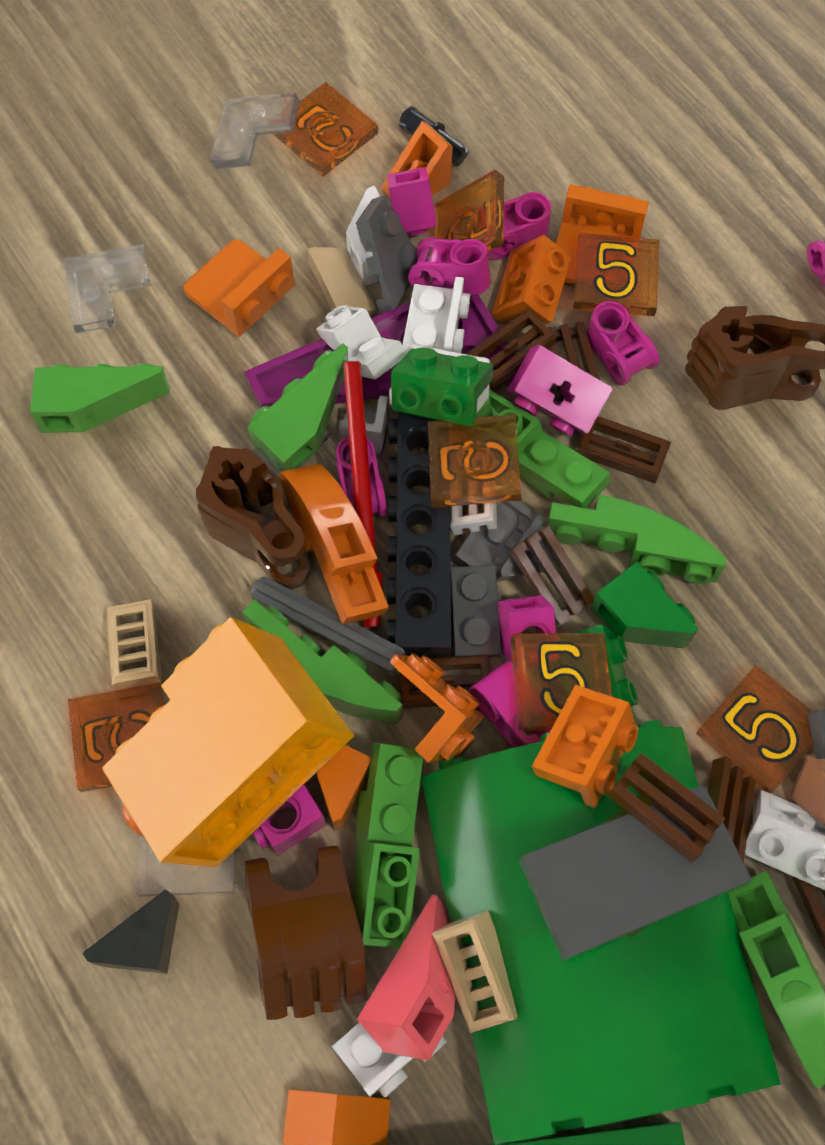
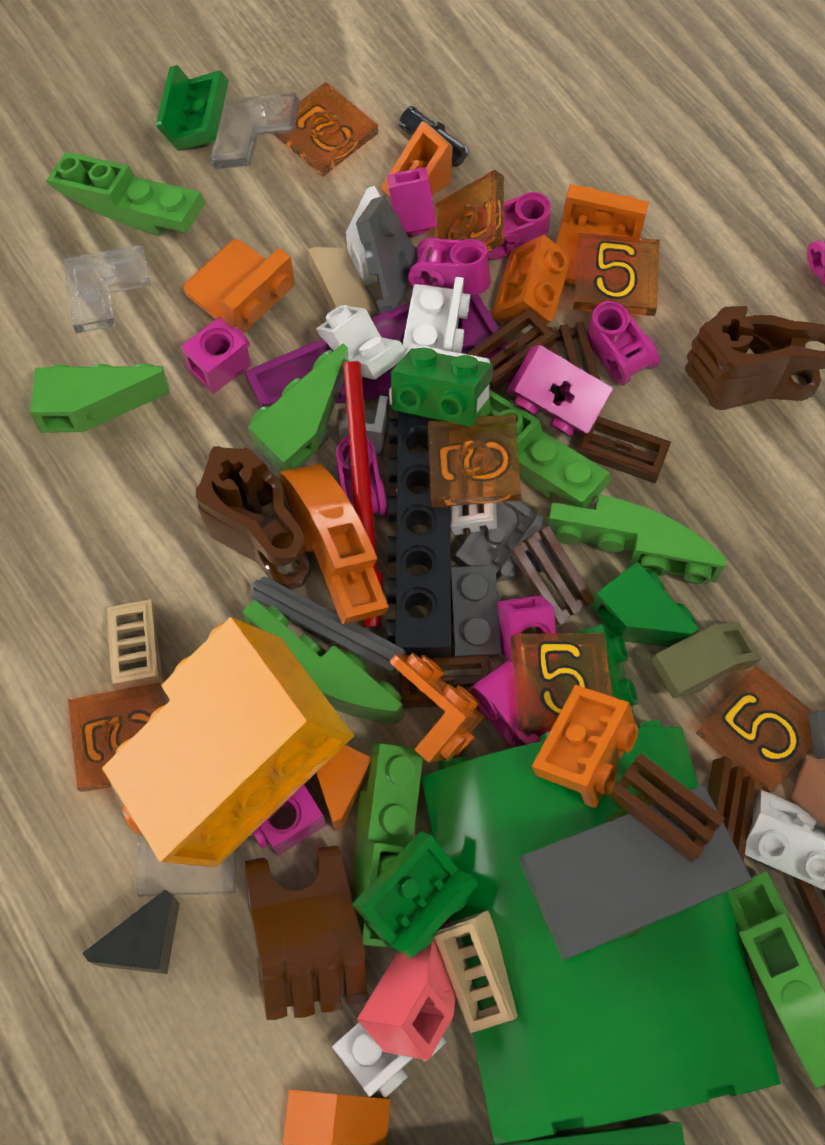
(121, 196): none -> bright green slope
(191, 108): none -> green bracket
(212, 369): none -> dark pink brick
(415, 896): none -> green bracket
(703, 658): none -> olive slope

